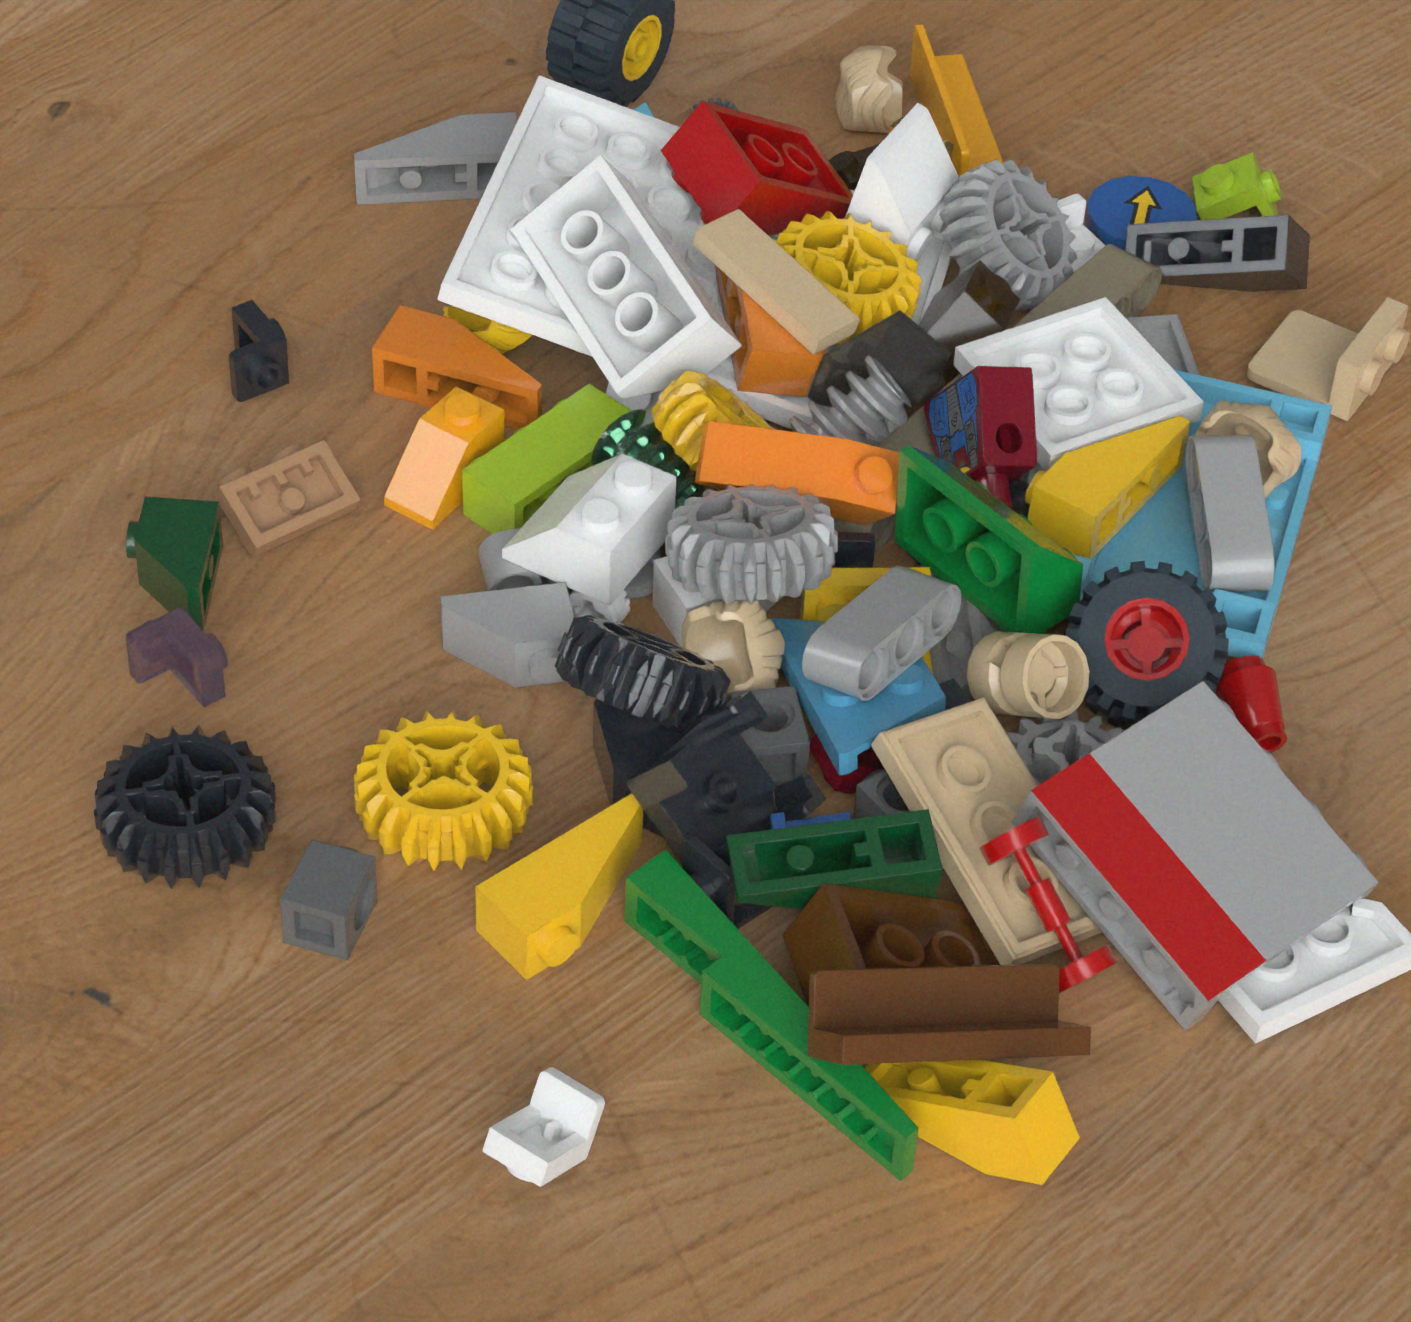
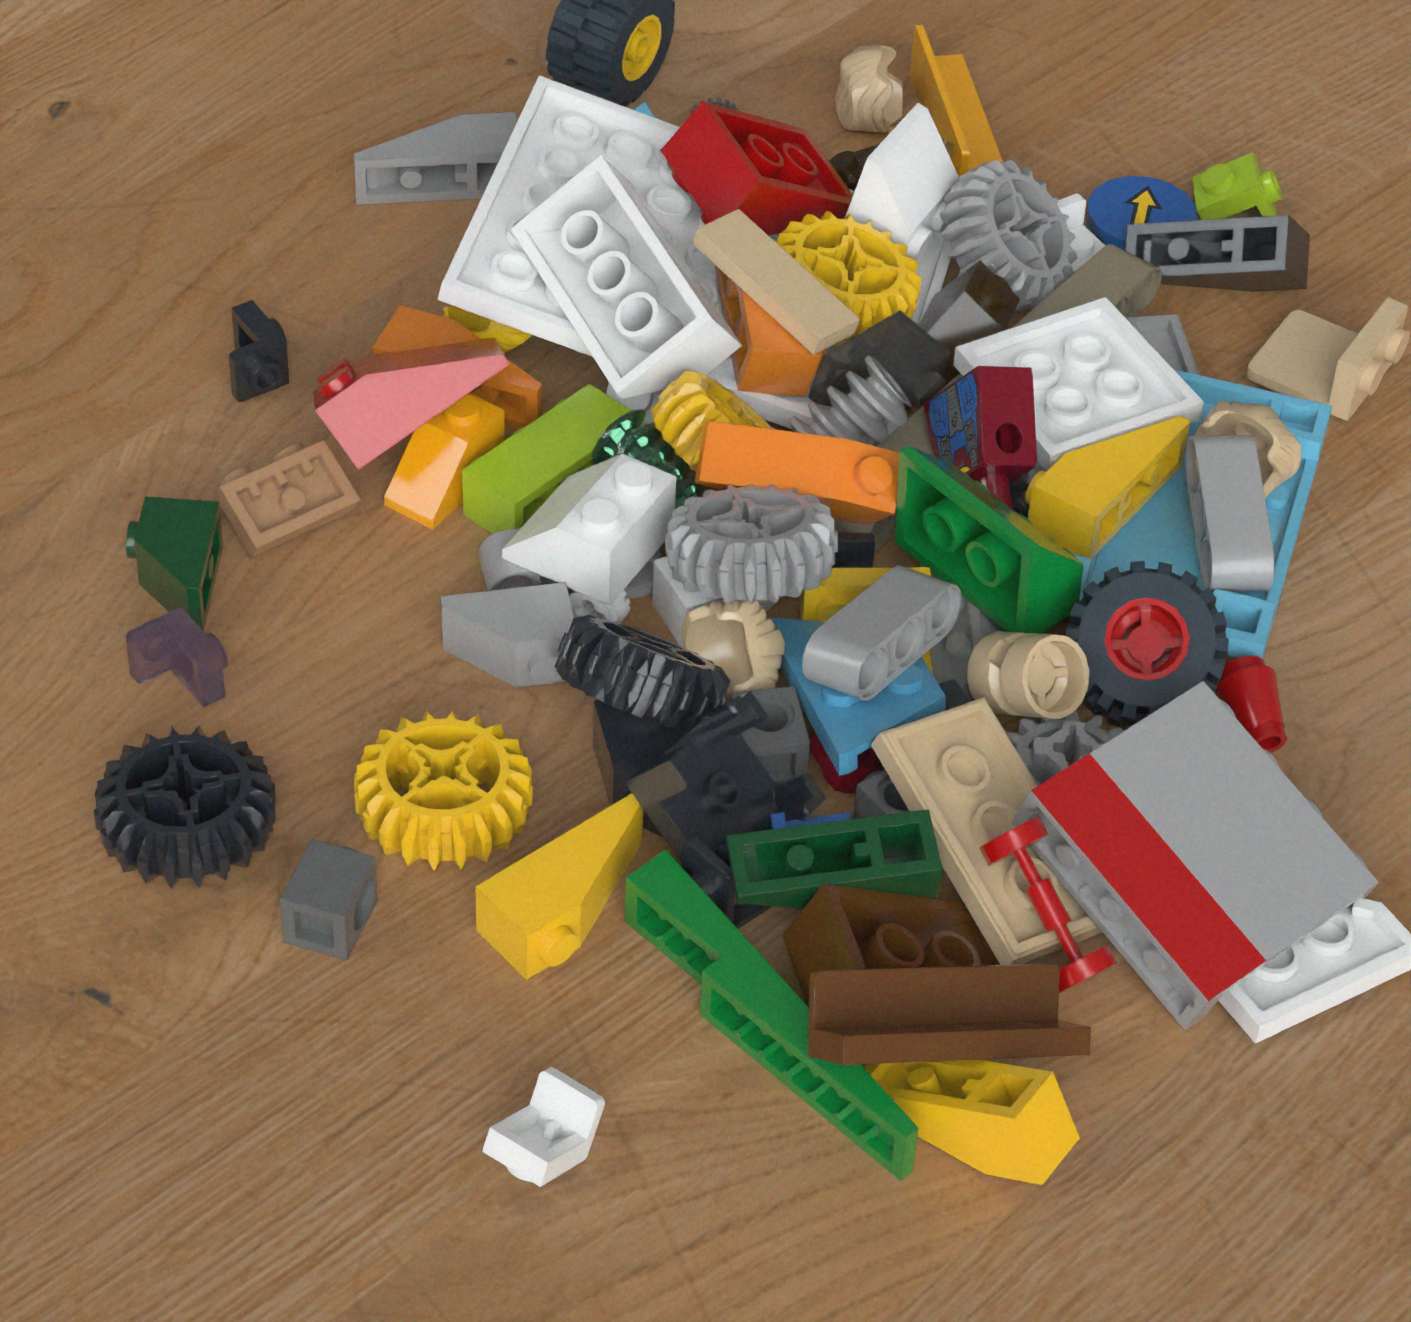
(397, 392): none -> slope

